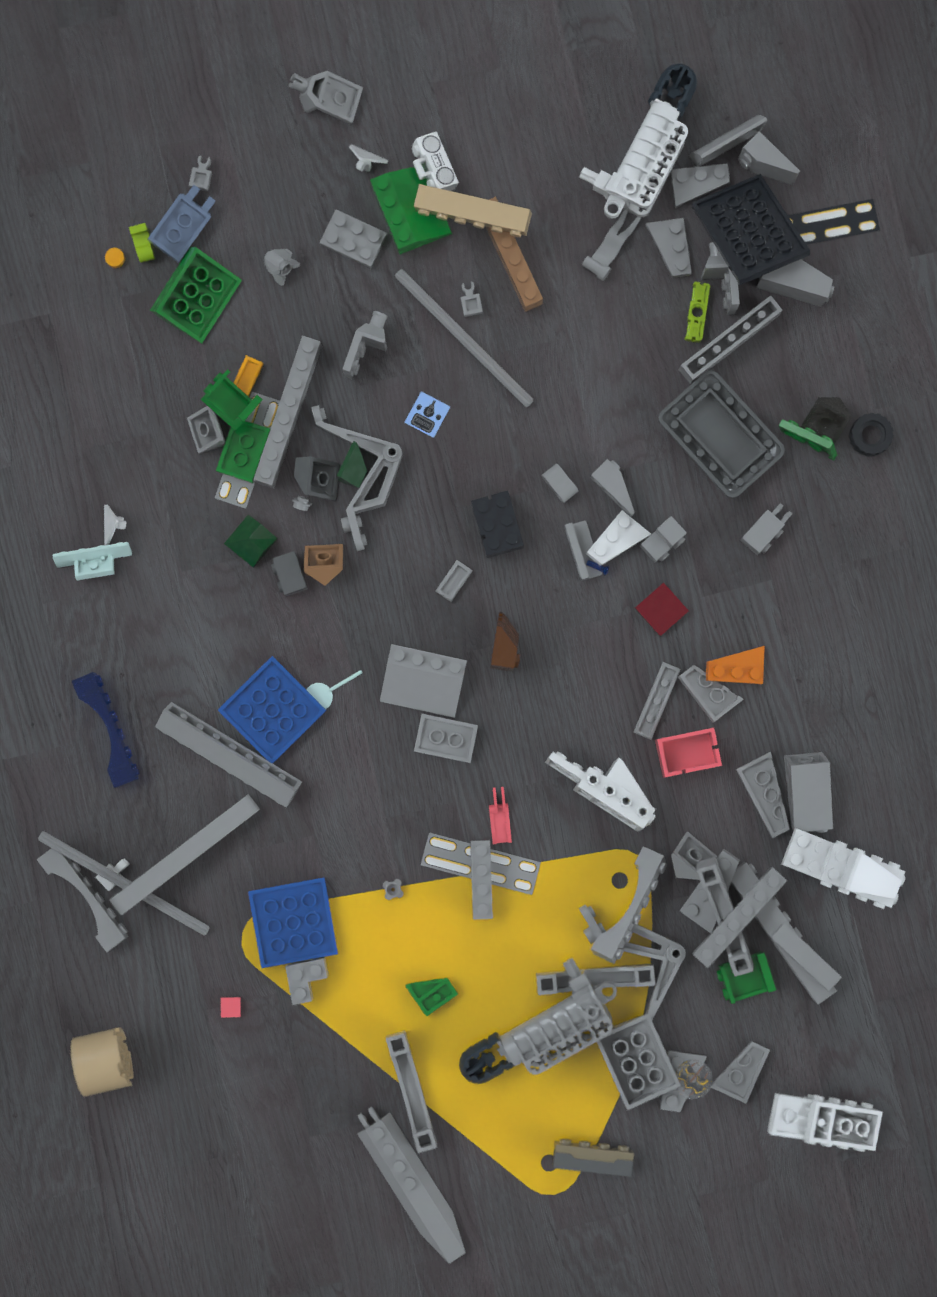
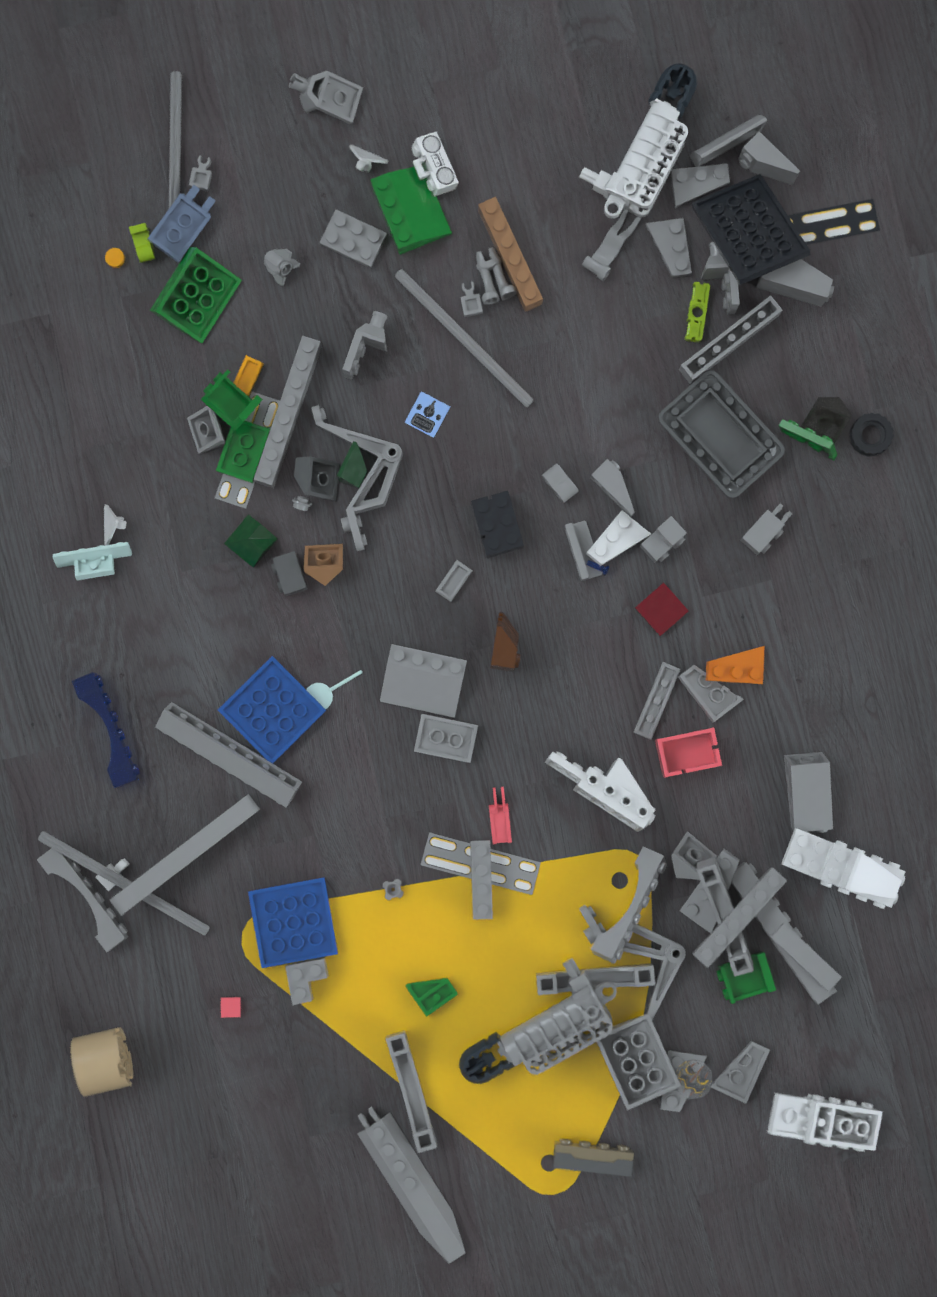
(175, 137): none -> light grey axle
(473, 210): tan brick -> none
(491, 296): none -> light grey piece
(763, 789): light grey wing -> none

